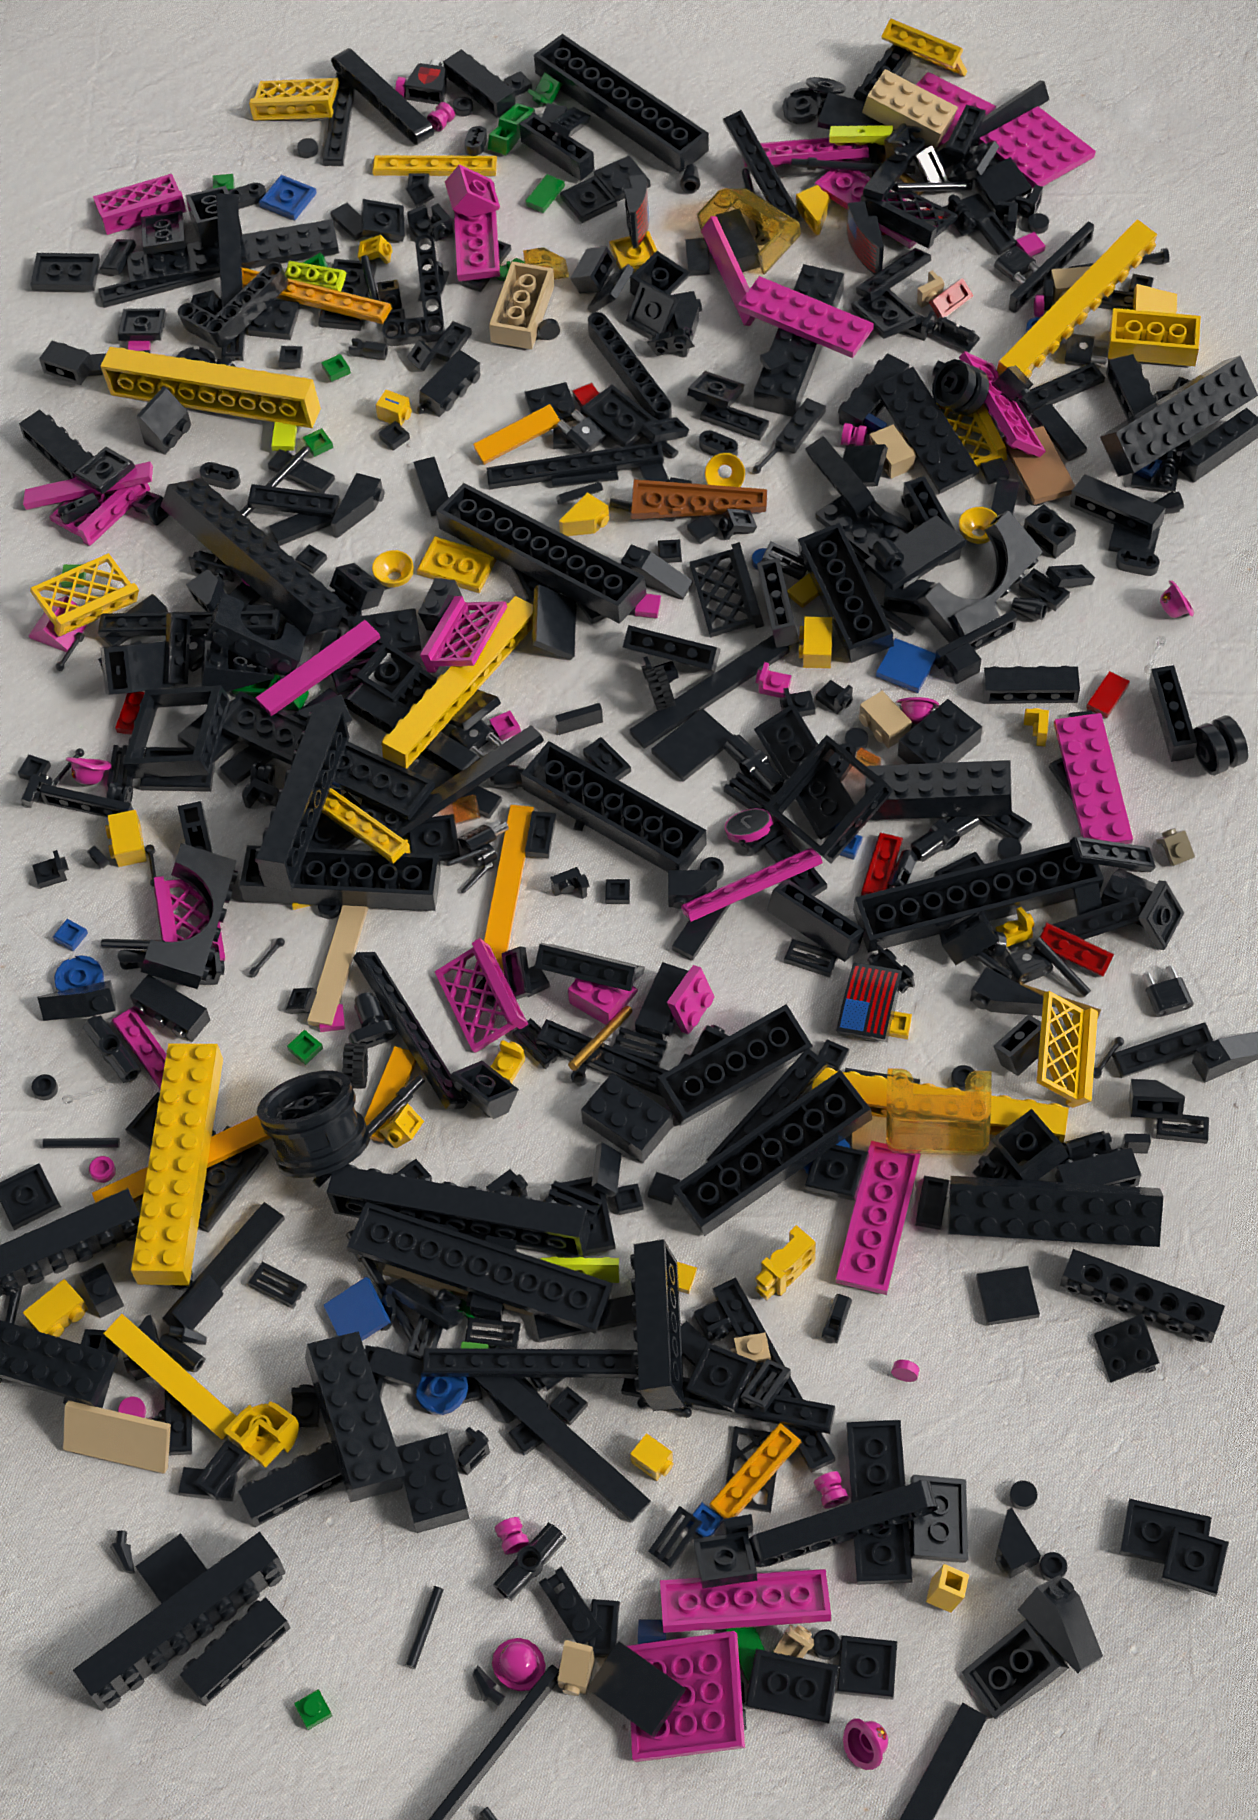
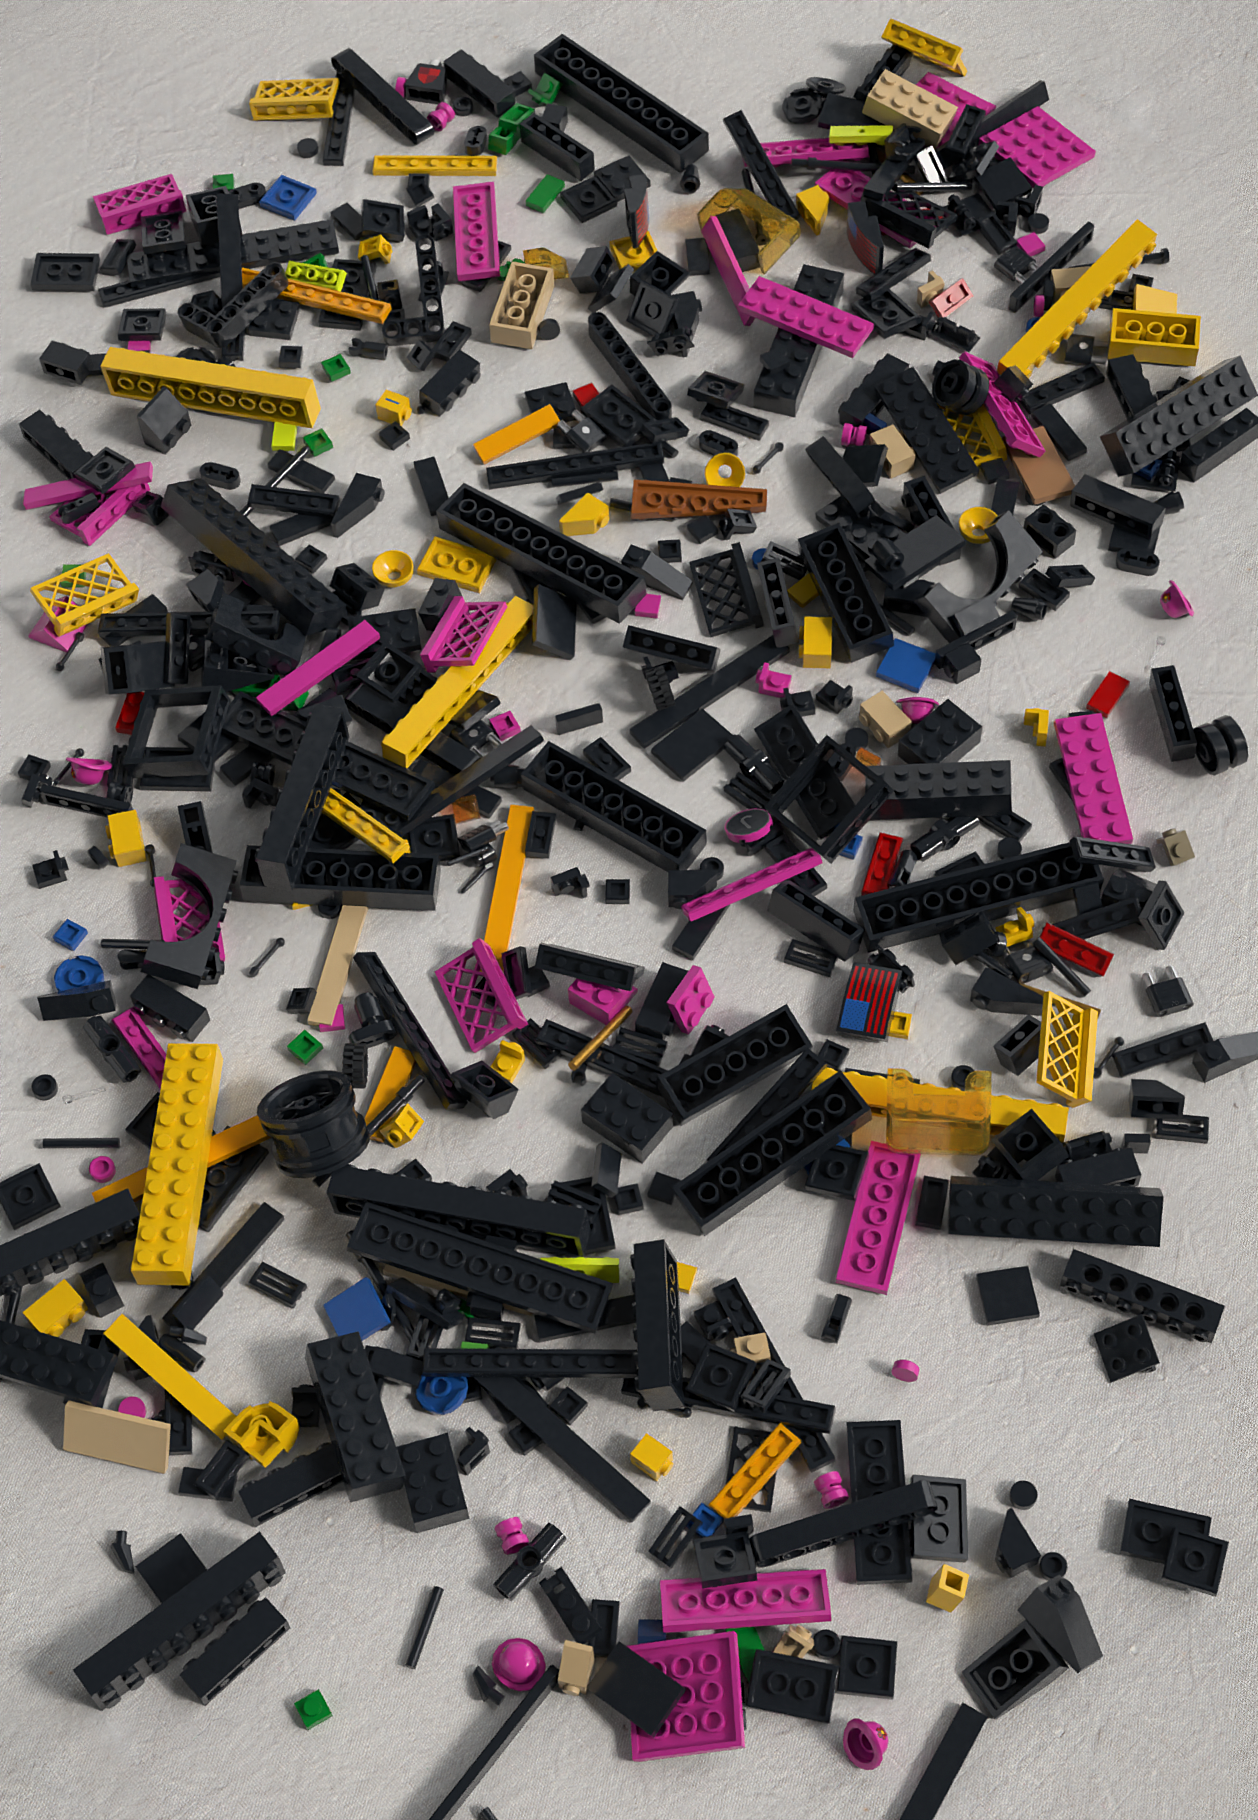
(471, 192): dark pink slope -> none
(569, 123): black plate -> none
(785, 1264): yellow hips -> none
(800, 425): black plate -> none
(1030, 684): black brick -> none

